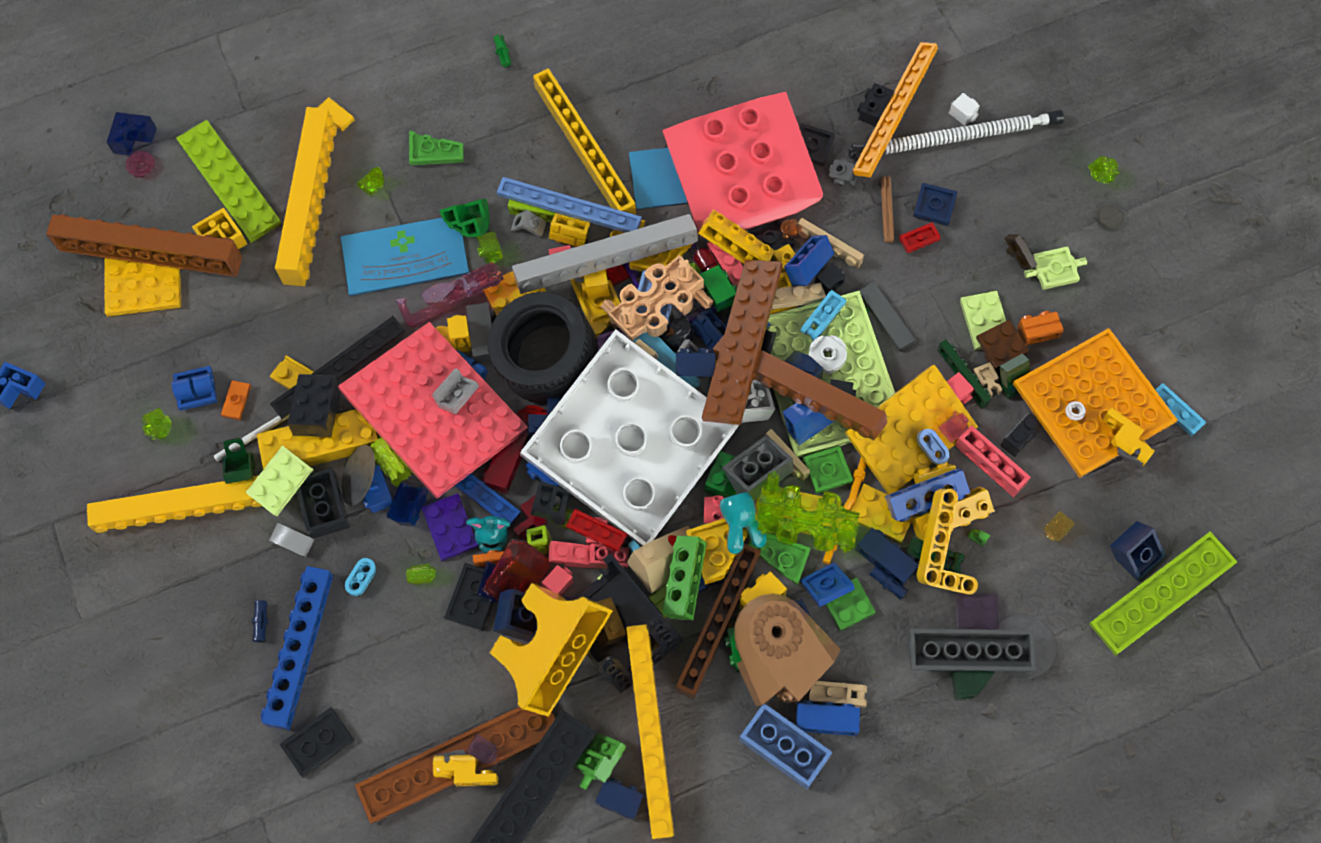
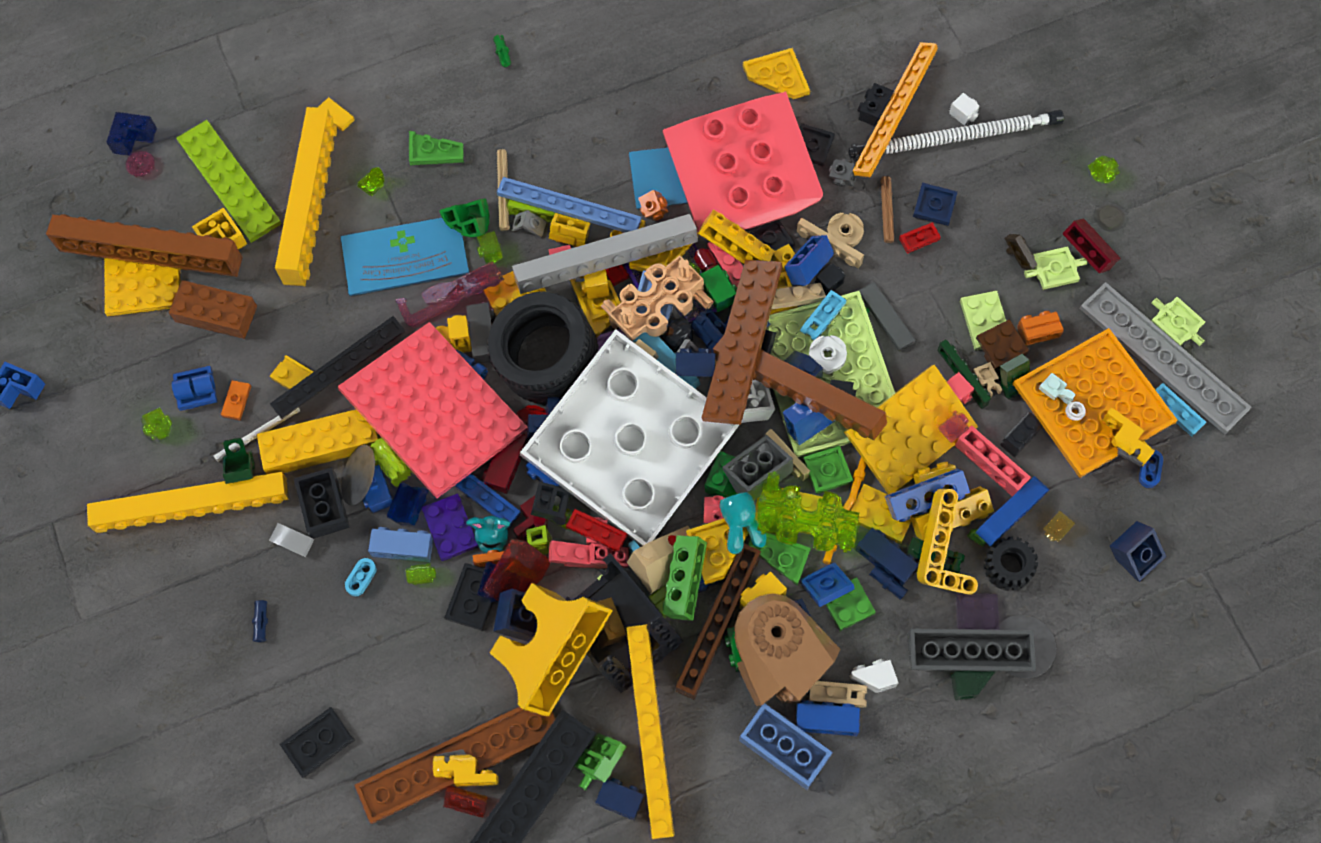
(213, 309): none -> dark orange brick
(279, 481): yellowish green plate -> none
(283, 718): blue brick -> none
(314, 405): black brick -> none
(401, 544): none -> medium blue brick
(454, 392): light grey bracket -> none
(465, 801): none -> clear red plate
(482, 750): plate -> none
(503, 202): none -> tan axle
(558, 580): coral brick -> none
(583, 142): yellow brick -> none
(653, 205): none -> orange brick
(778, 73): none -> yellow plate
(789, 228): clear orange plate -> none
(846, 221): none -> tan plate
(876, 677): none -> white slope
(933, 444): light blue plate -> none
(1012, 511): none -> blue beam
(1021, 553): none -> black tyre
(1055, 387): none -> light aqua plate
(1091, 245): none -> dark red brick
(1151, 470): none -> blue plate
(1162, 593): lime plate -> none
(1166, 358): none -> light grey plate
(1178, 321): none -> yellowish green plate

